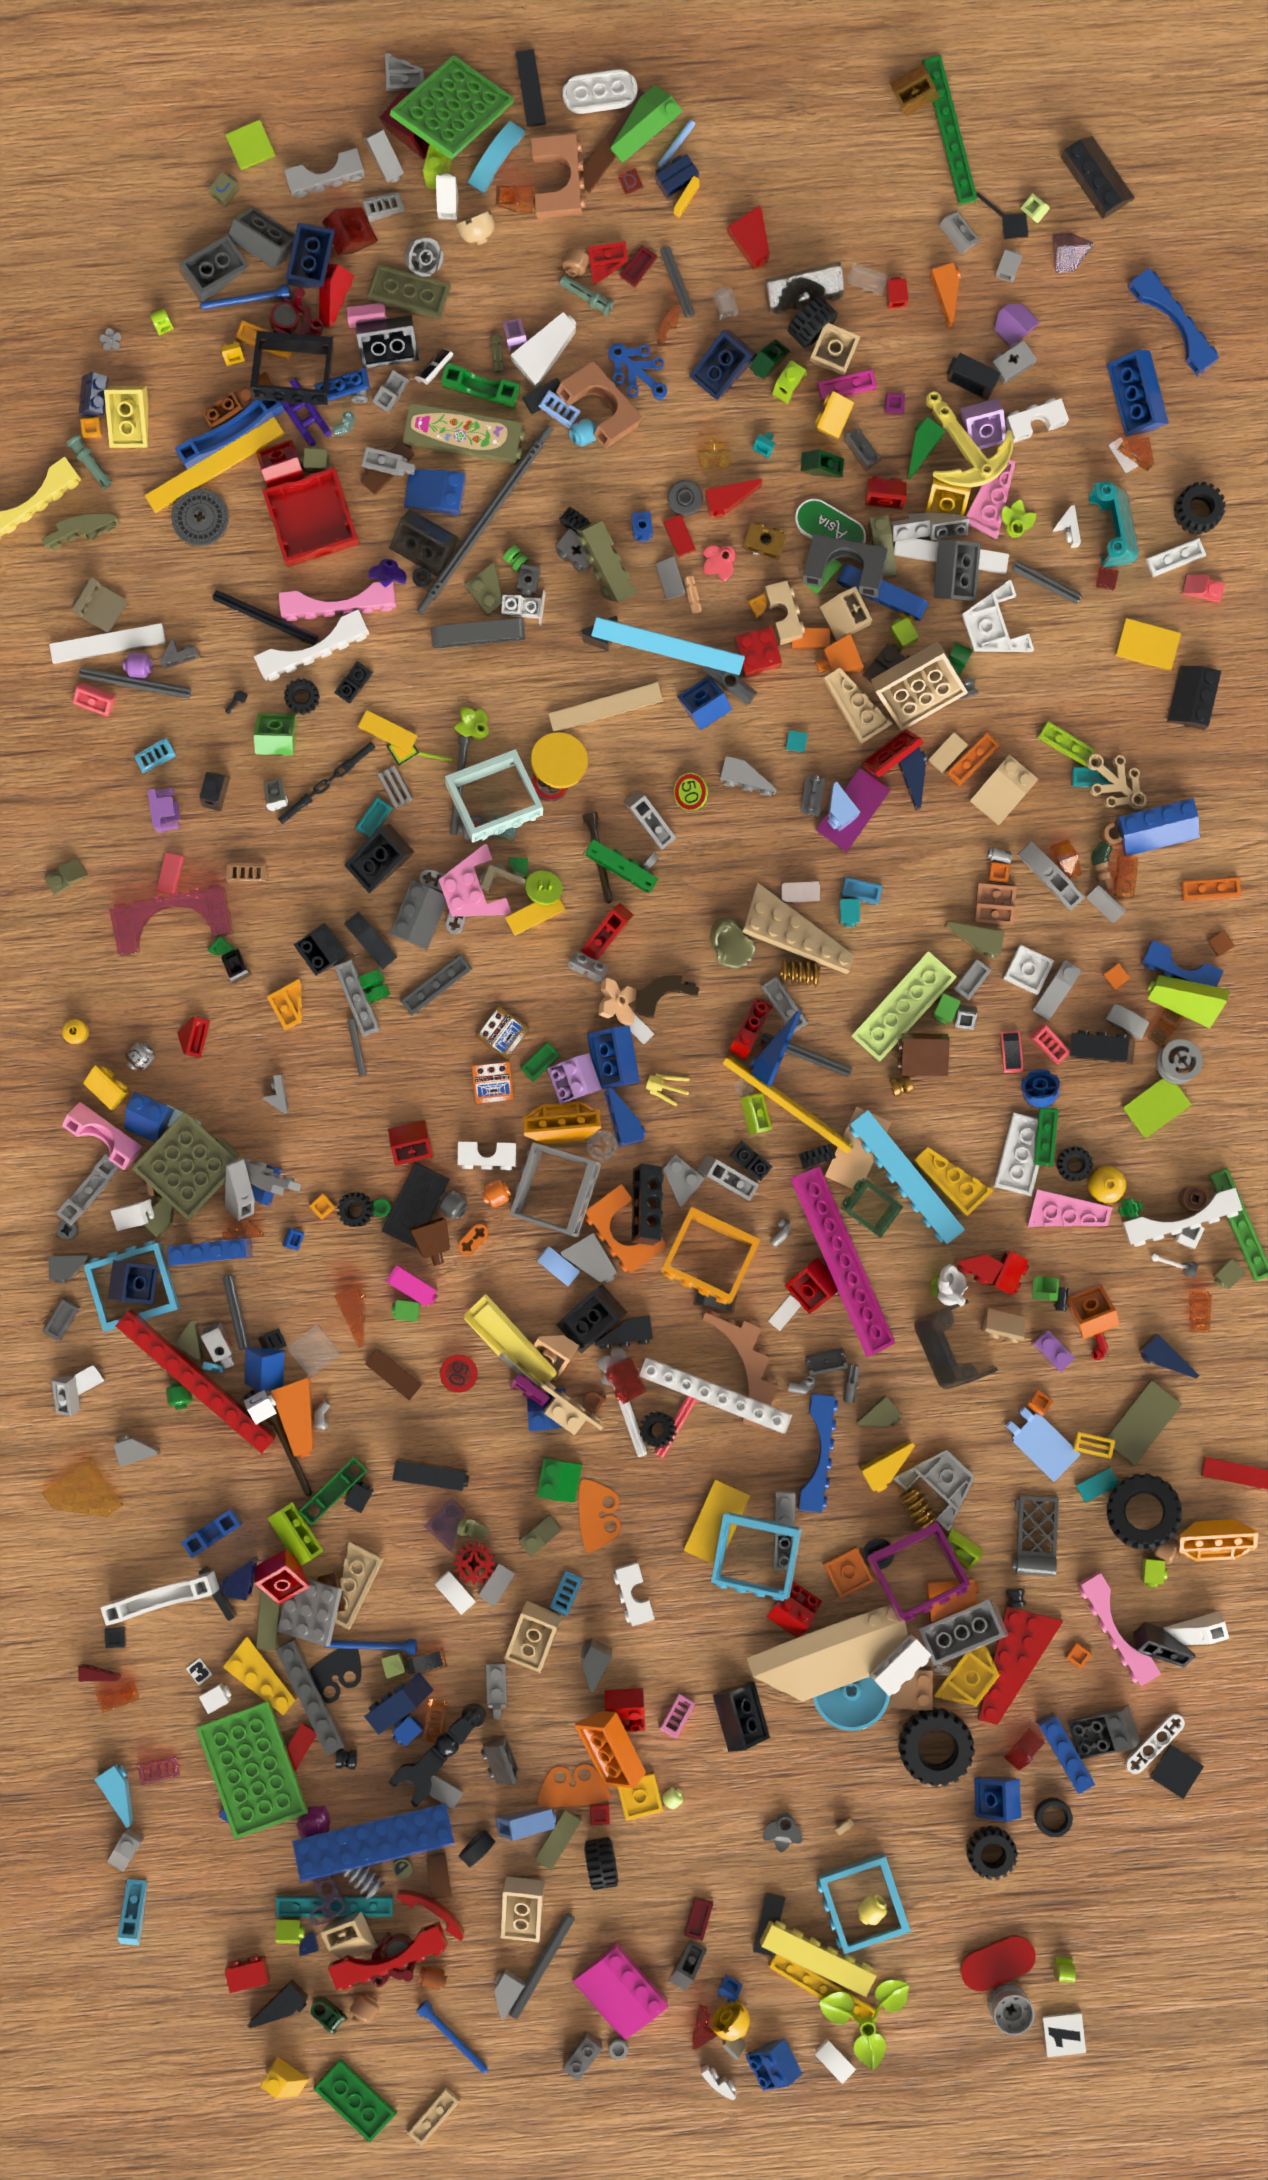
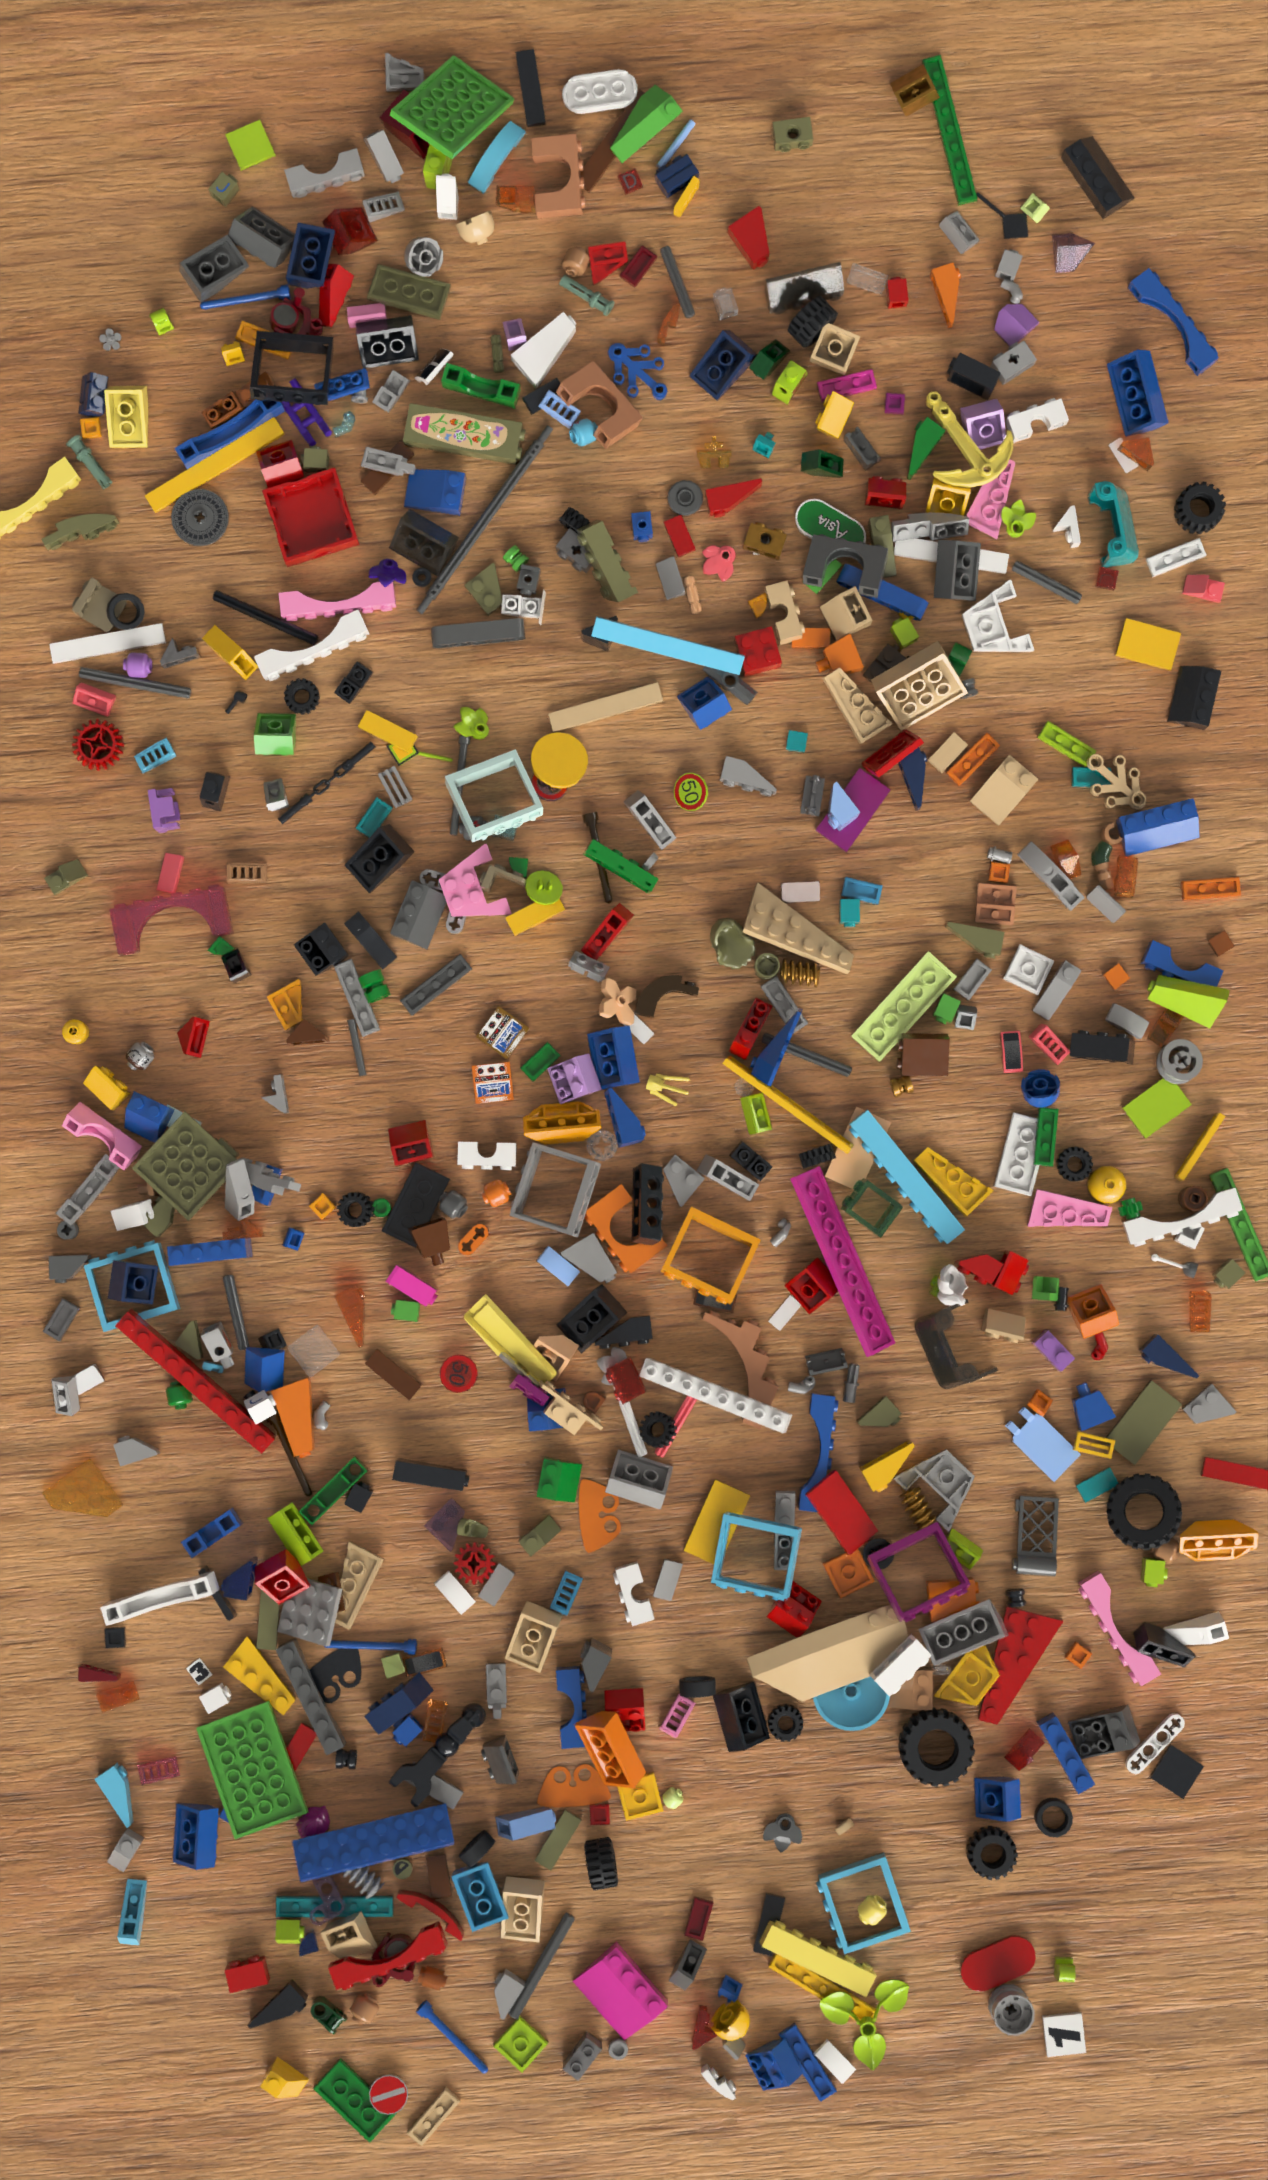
(99, 737): none -> red gear
(139, 607): none -> black tyre
(195, 1835): none -> blue slope
(230, 652): none -> yellow slope
(306, 1034): none -> reddish brown slope
(388, 2094): none -> red piece
(479, 1895): none -> dark azure slope
(520, 2044): none -> lime tile
(569, 1682): none -> blue arch
(639, 1479): none -> light grey slope
(667, 1579): none -> light grey slope
(697, 1686): none -> black tyre
(766, 966): none -> olive wheel
(794, 1731): none -> black tyre
(800, 127): none -> olive brick
(808, 2062): none -> blue tile
(841, 1512): none -> red tile
(1015, 290): none -> light grey arm
(1090, 1408): none -> blue torso
(1199, 1146): none -> yellow tile
(1208, 1406): none -> light grey wing

